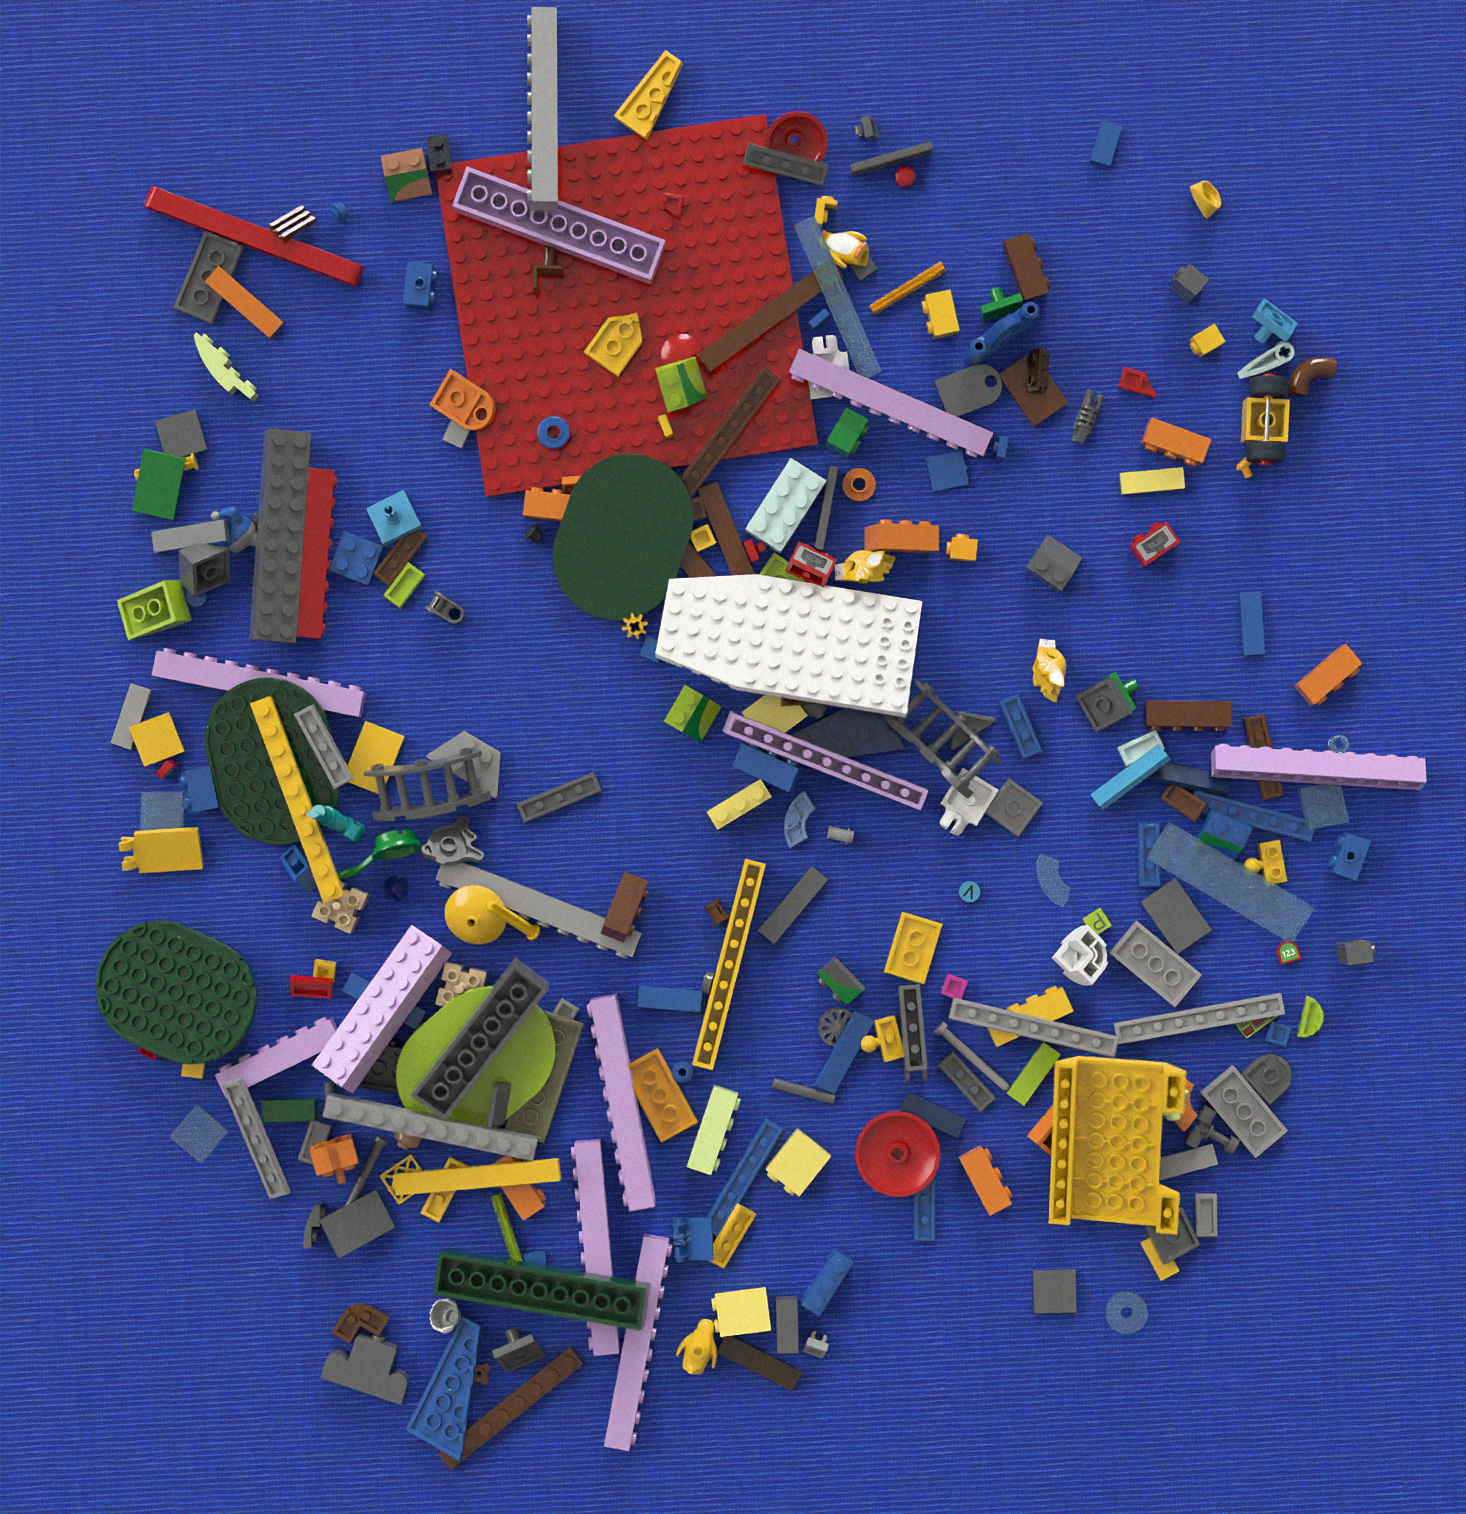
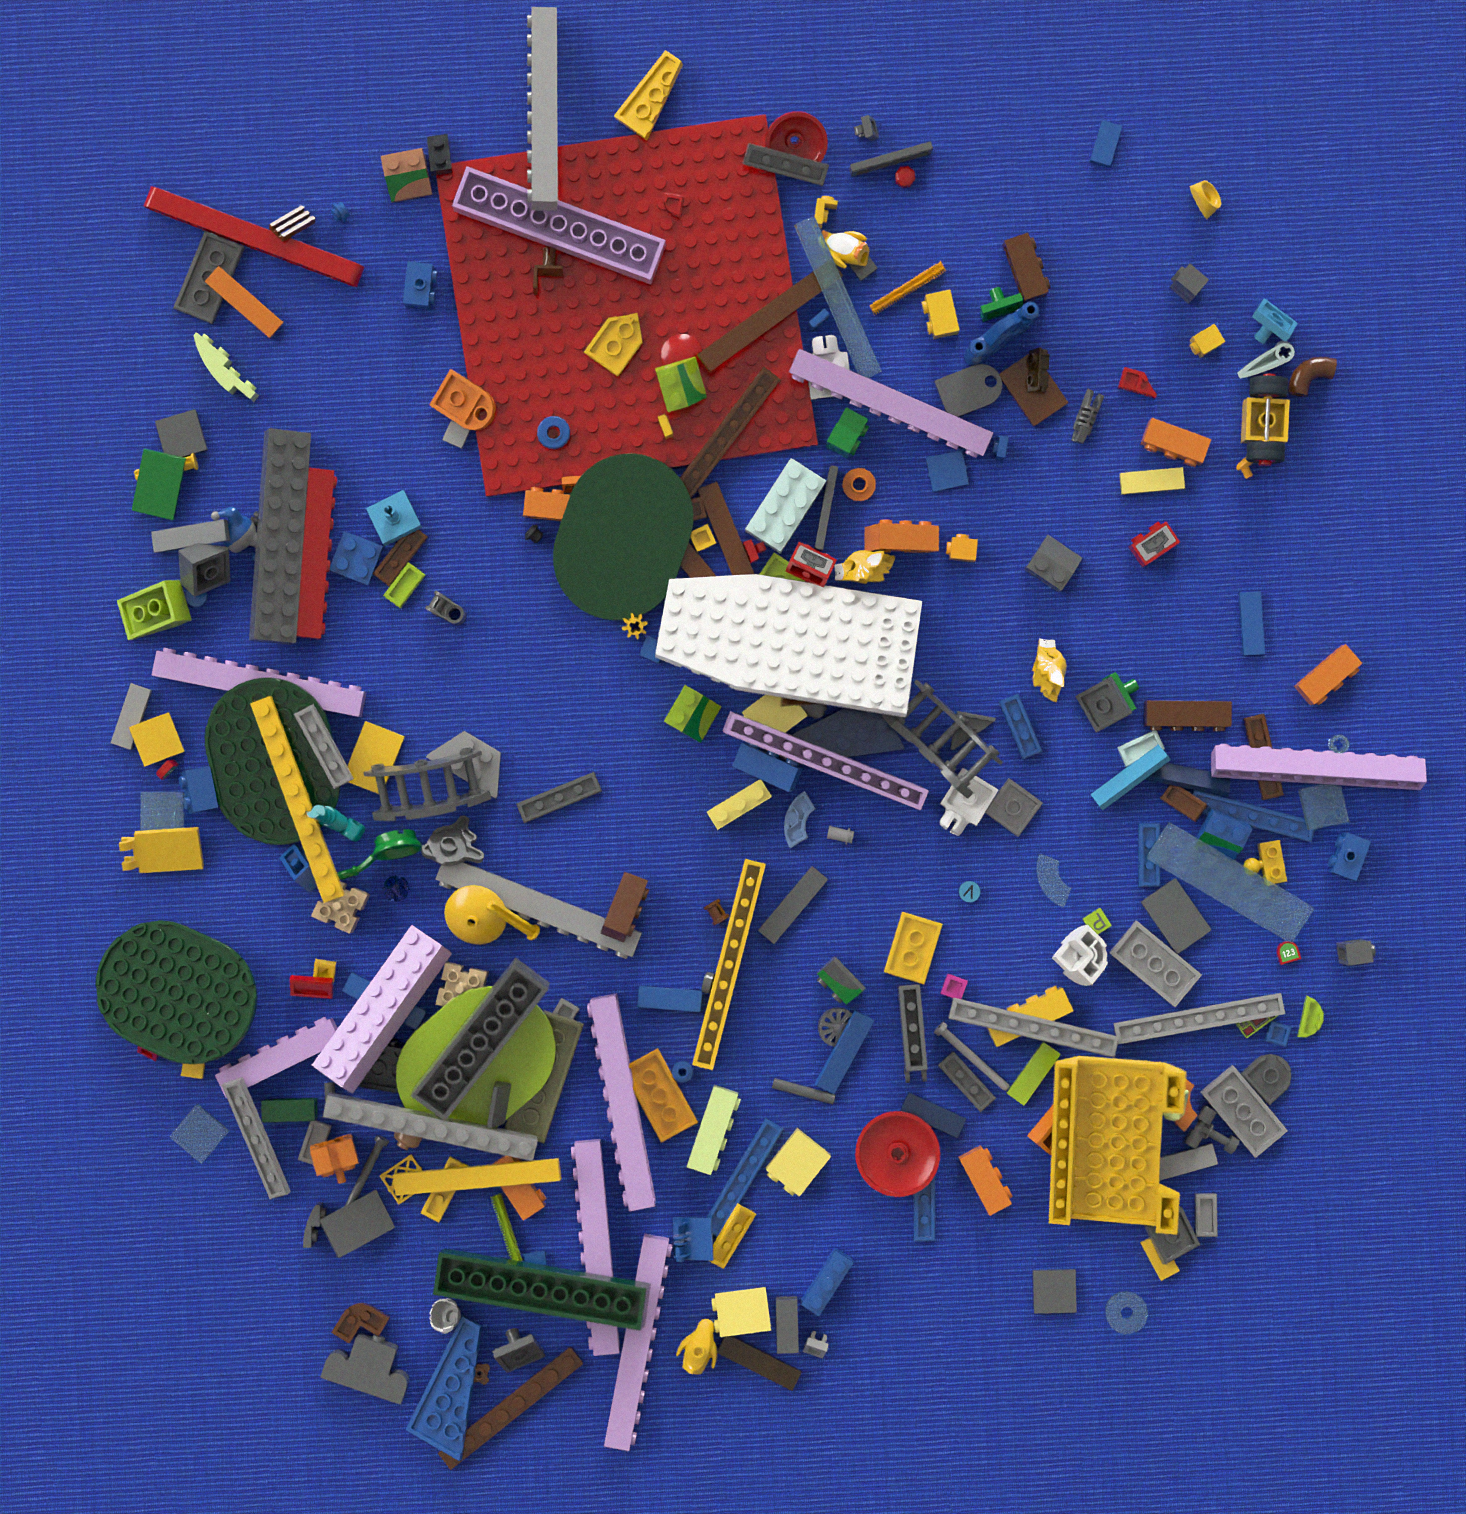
(887, 1038): yellow plate -> none

